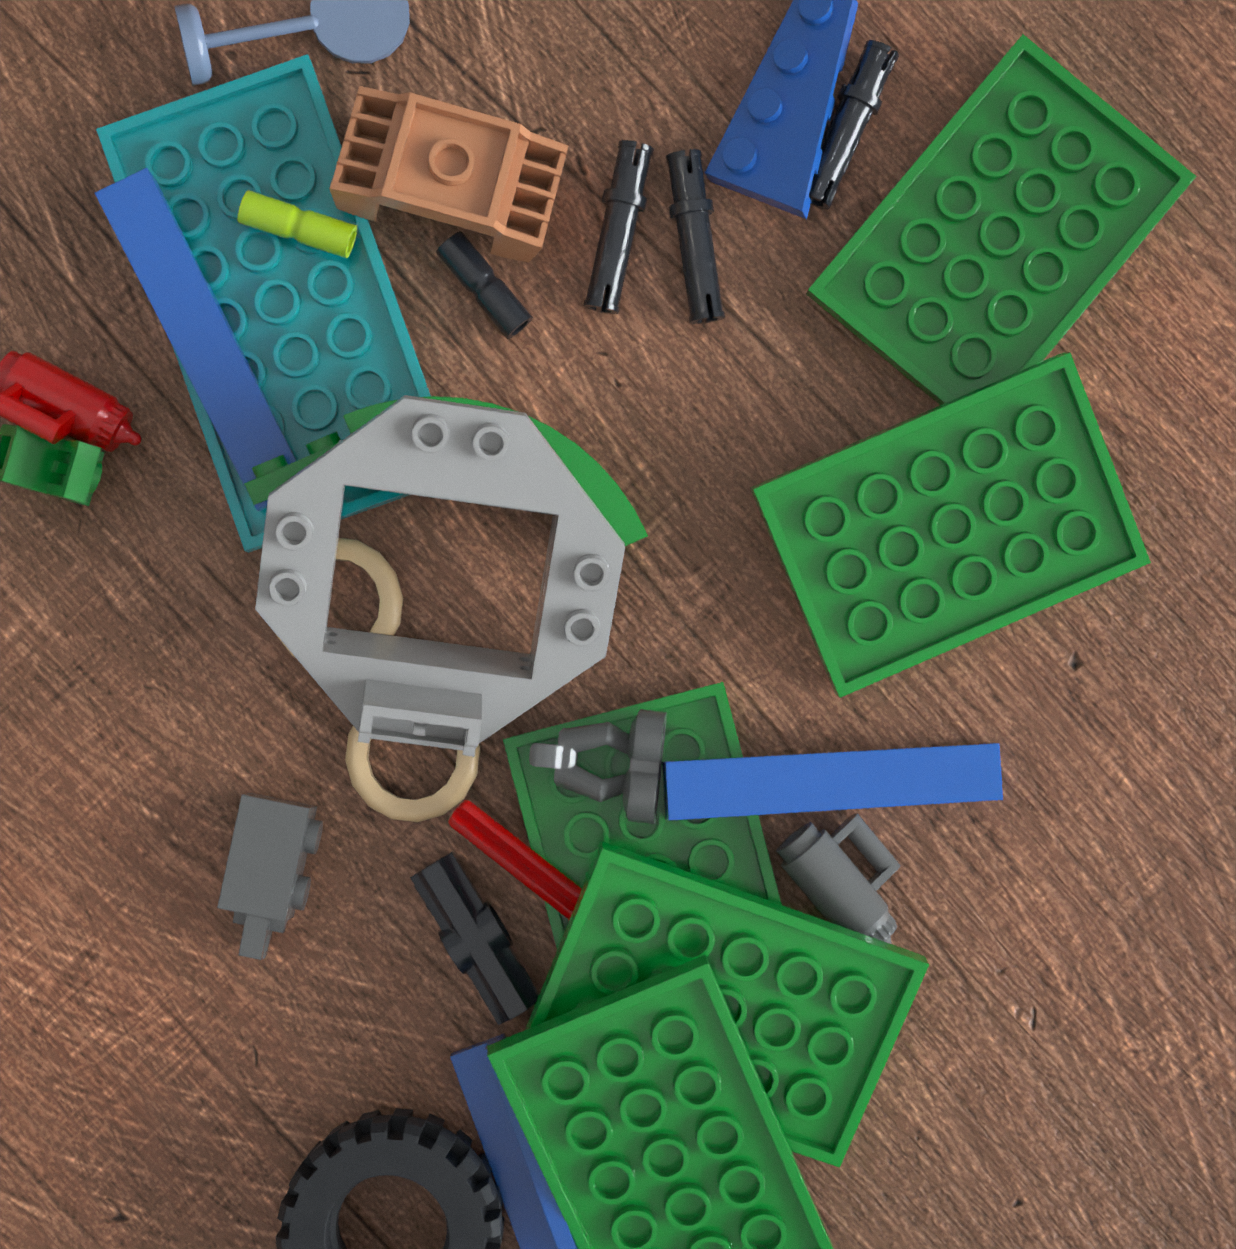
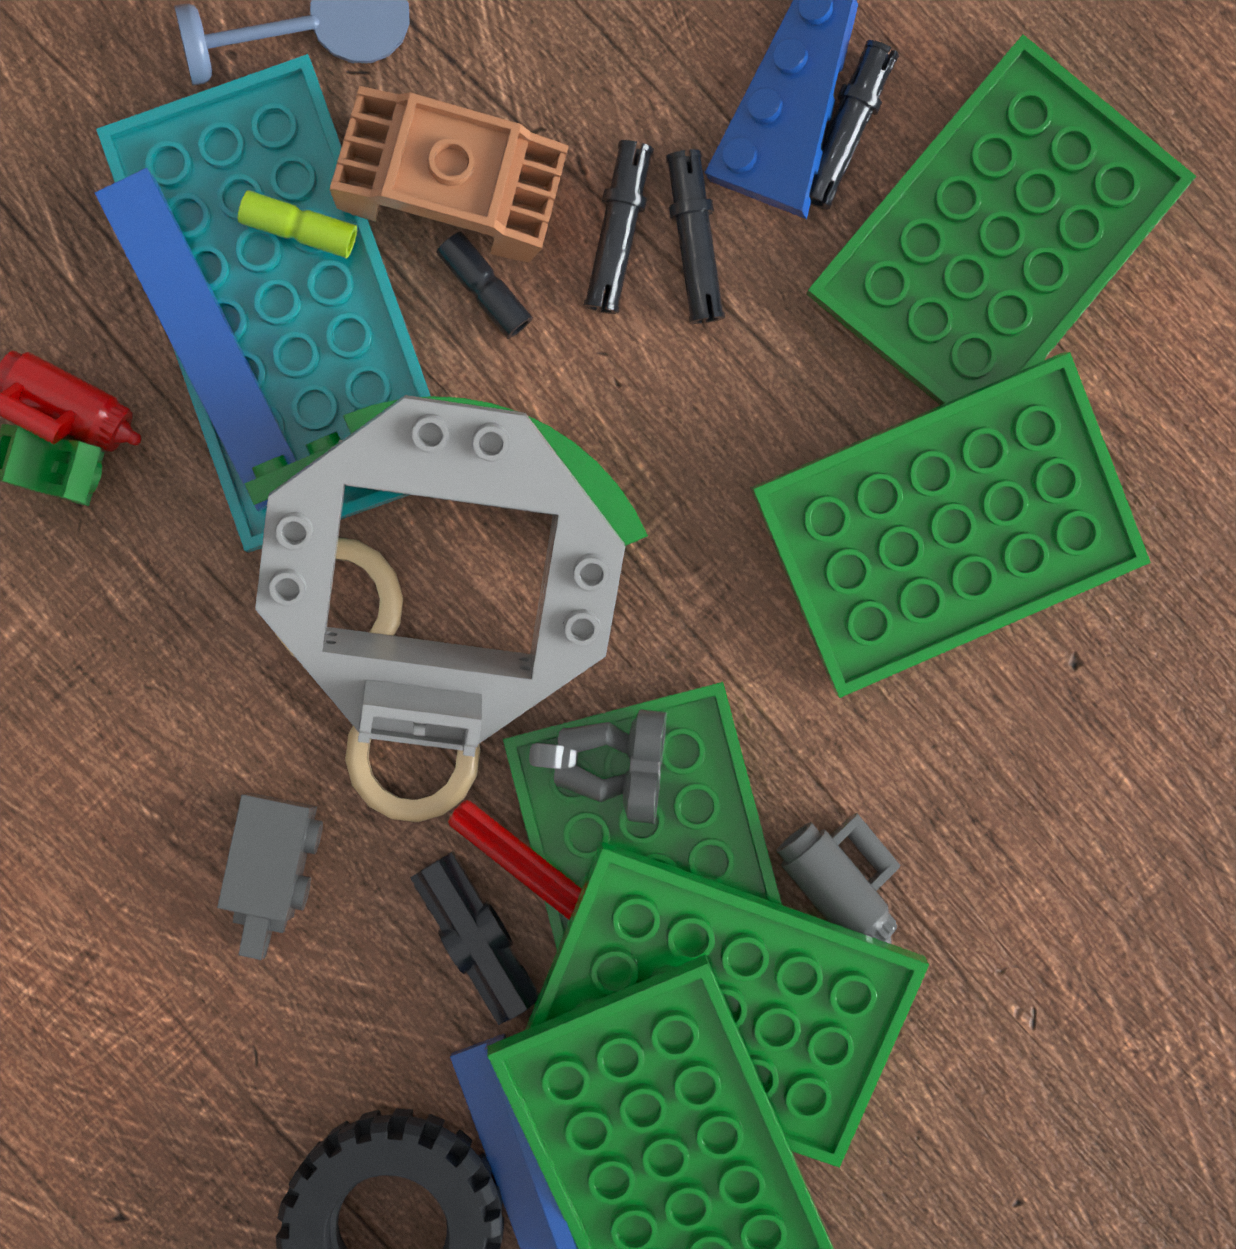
(831, 781): slope -> none

